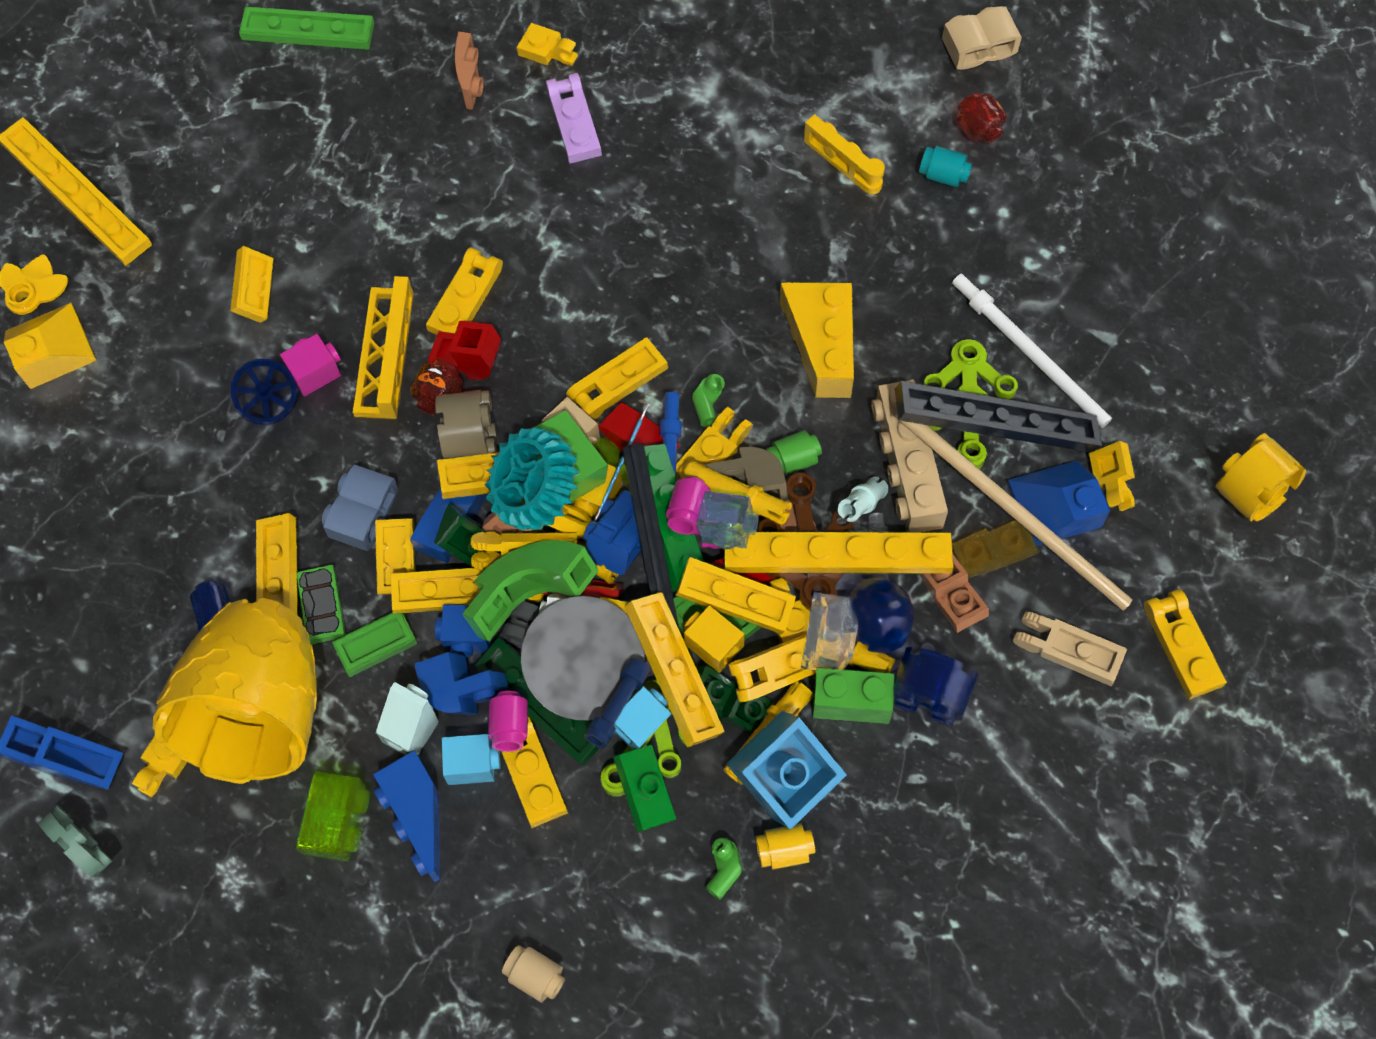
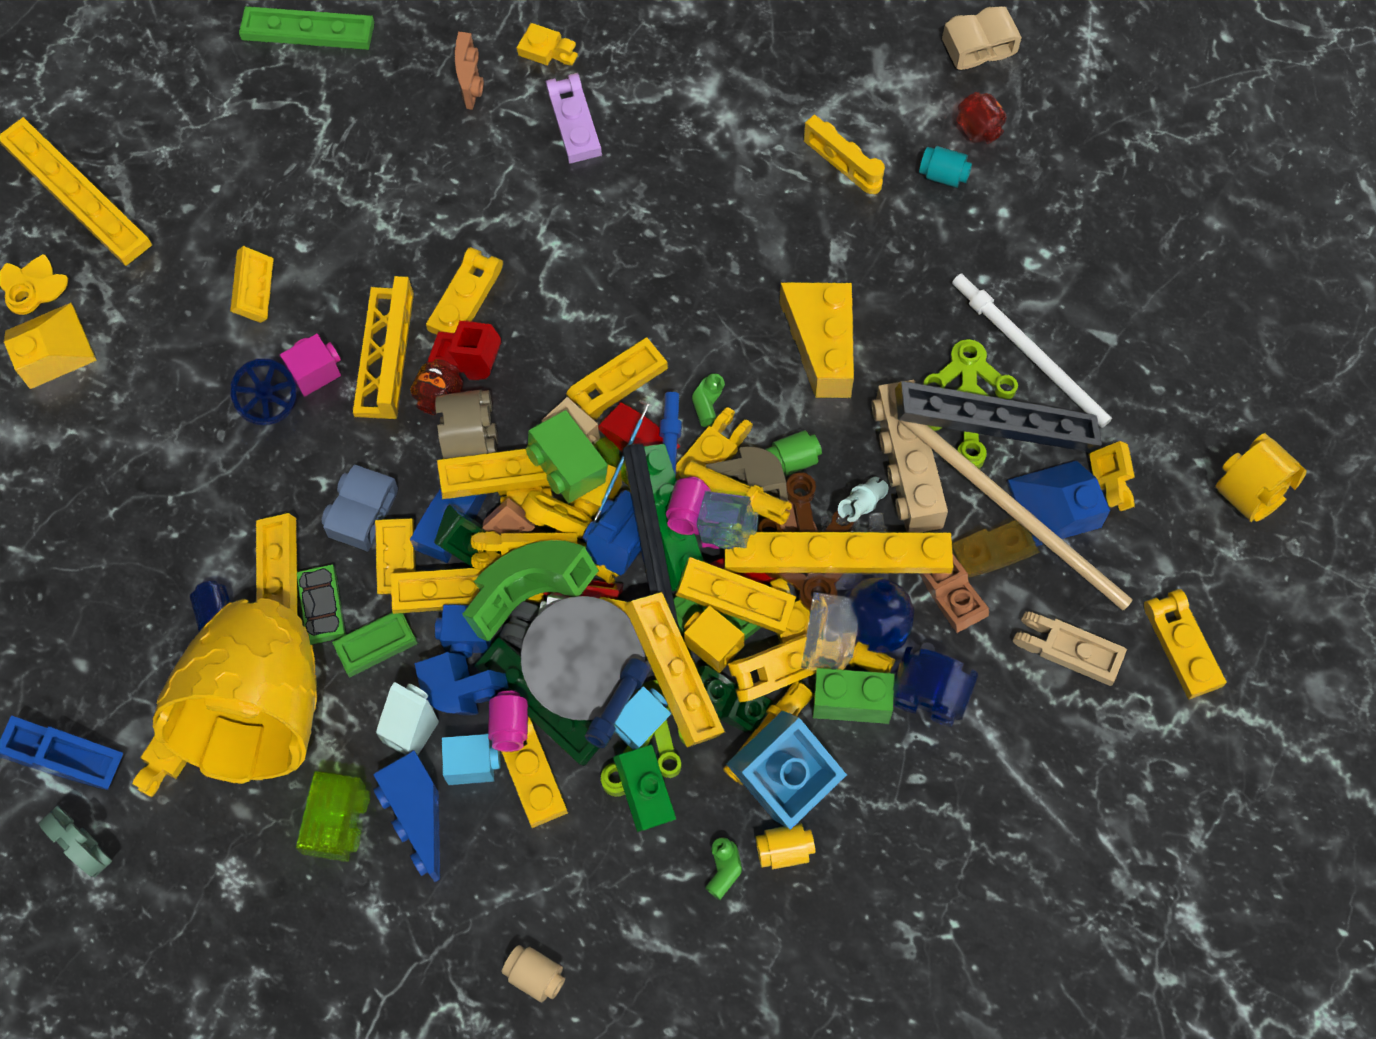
(541, 482): teal gear -> none

